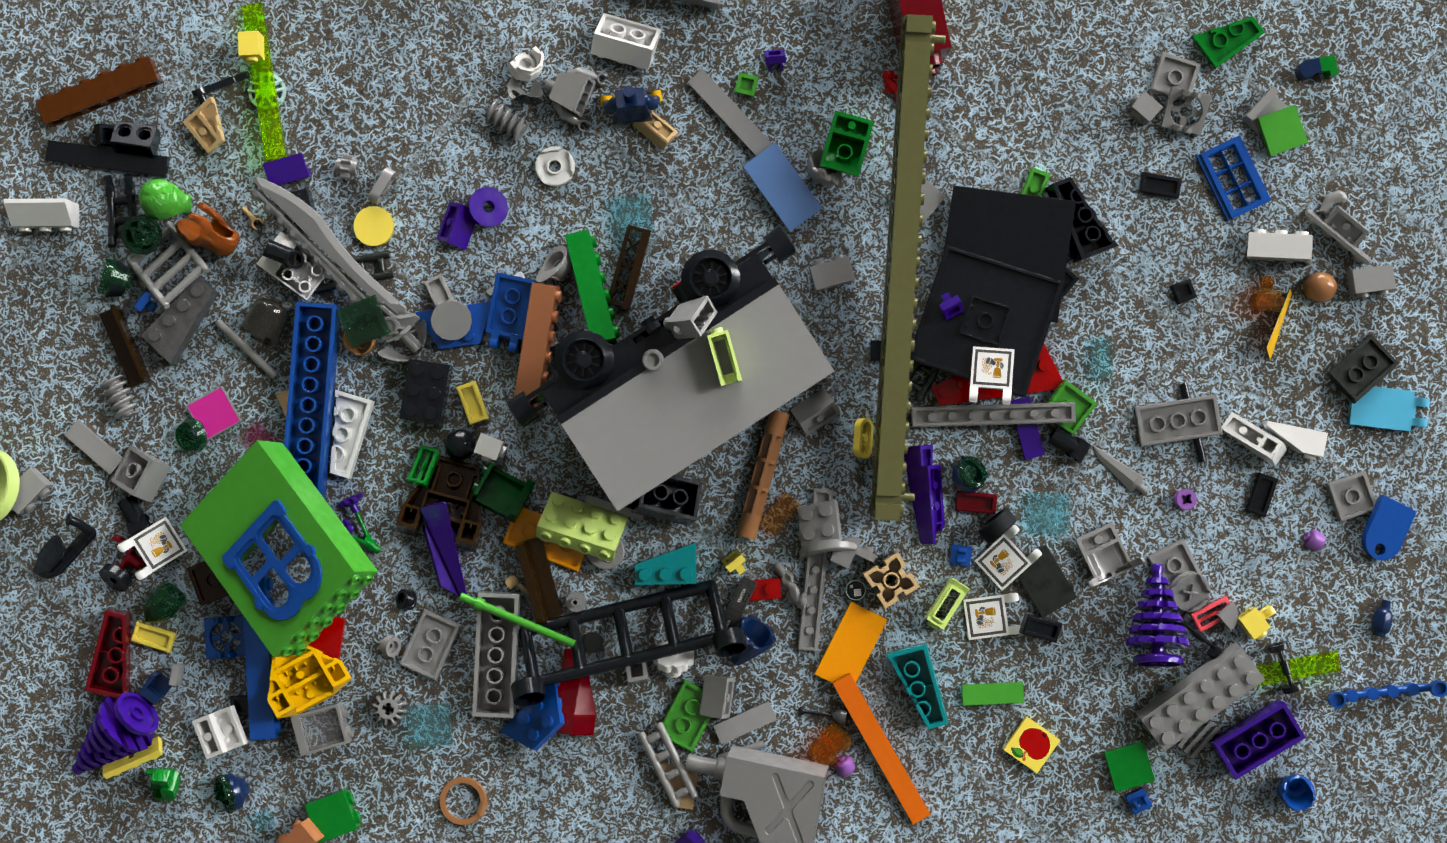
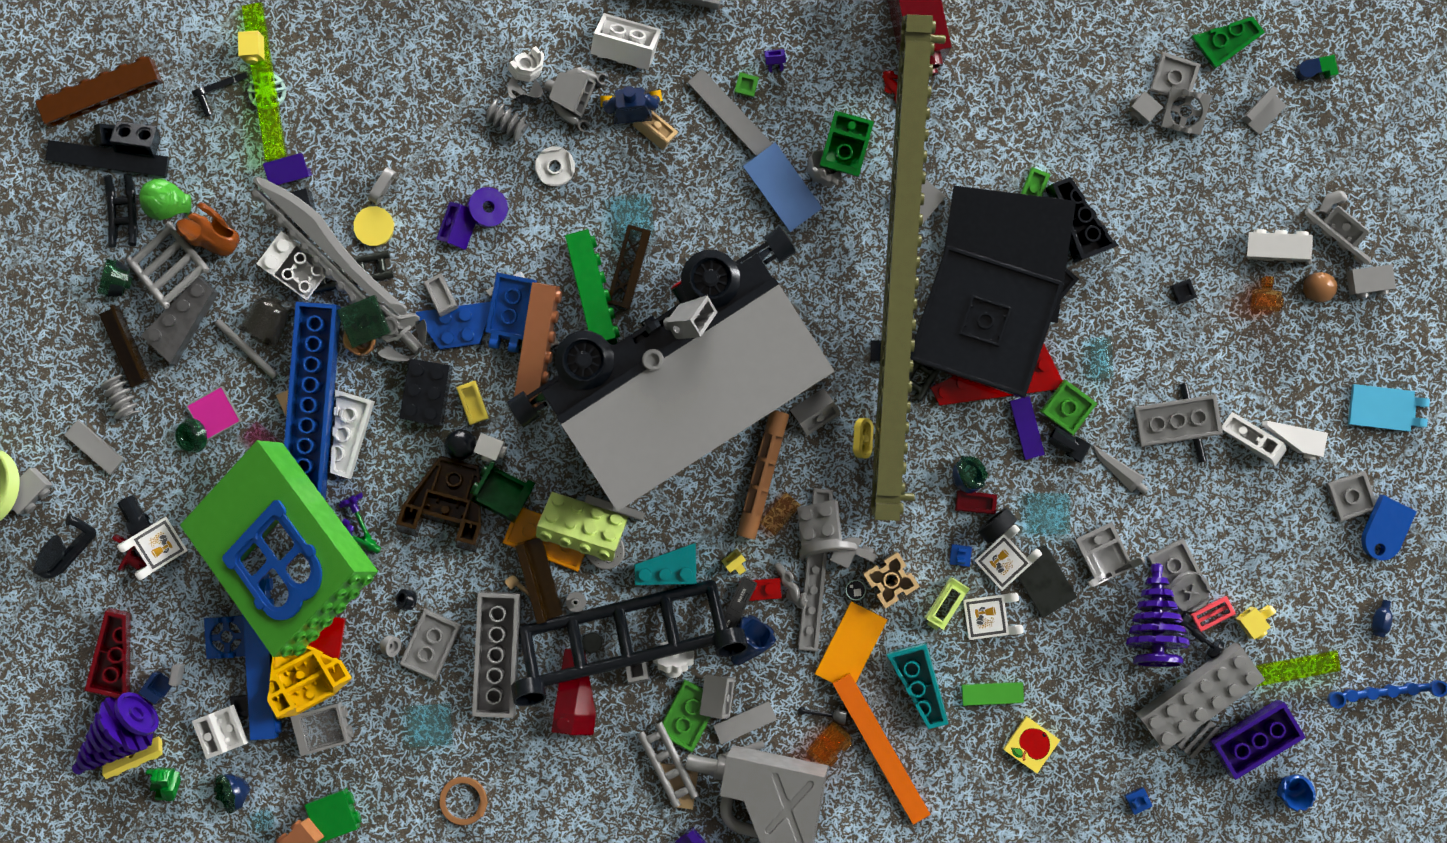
(42, 214): white slope -> none
(115, 577): black piece -> none
(140, 474): light grey slope -> none
(141, 234): clear green cone -> none
(145, 301): blue tile -> none
(153, 636): light yellow tile -> none
(164, 603): clear green helmet -> none
(206, 125): tan wing -> none
(206, 584): dark brown tile -> none
(251, 217): tan hand -> none
(282, 253): black piece -> none
(347, 166): light grey gear -> none
(395, 703): light grey gear -> none
(419, 481): green tile -> none
(442, 547): dark purple wedge -> none
(451, 319): light grey tile -> none
(480, 604): bright green bar -> none
(537, 722): blue wing -> none
(555, 266): light grey piece -> none
(671, 501): black brick -> none
(717, 335): yellowish green window -> none
(831, 273): light grey brick -> none
(844, 766): medium lavender piece -> none
(926, 484): dark purple wedge -> none
(951, 306): dark purple tile -> none
(992, 370): white flag -> none
(993, 414): light grey tile -> none
(1040, 627): black tile -> none
(1129, 766): green tile -> none
(1160, 185): black tile -> none
(1180, 499): medium lavender wheel -> none
(1229, 615): light grey tile -> none
(1249, 169): blue piece -> none
(1261, 494): black tile -> none
(1272, 342): yellow sticker -> none
(1281, 130): bright green tile -> none
(1292, 687): black wheel -> none
(1314, 540): medium lavender piece -> none
(1362, 369): pearl dark grey tile -> none

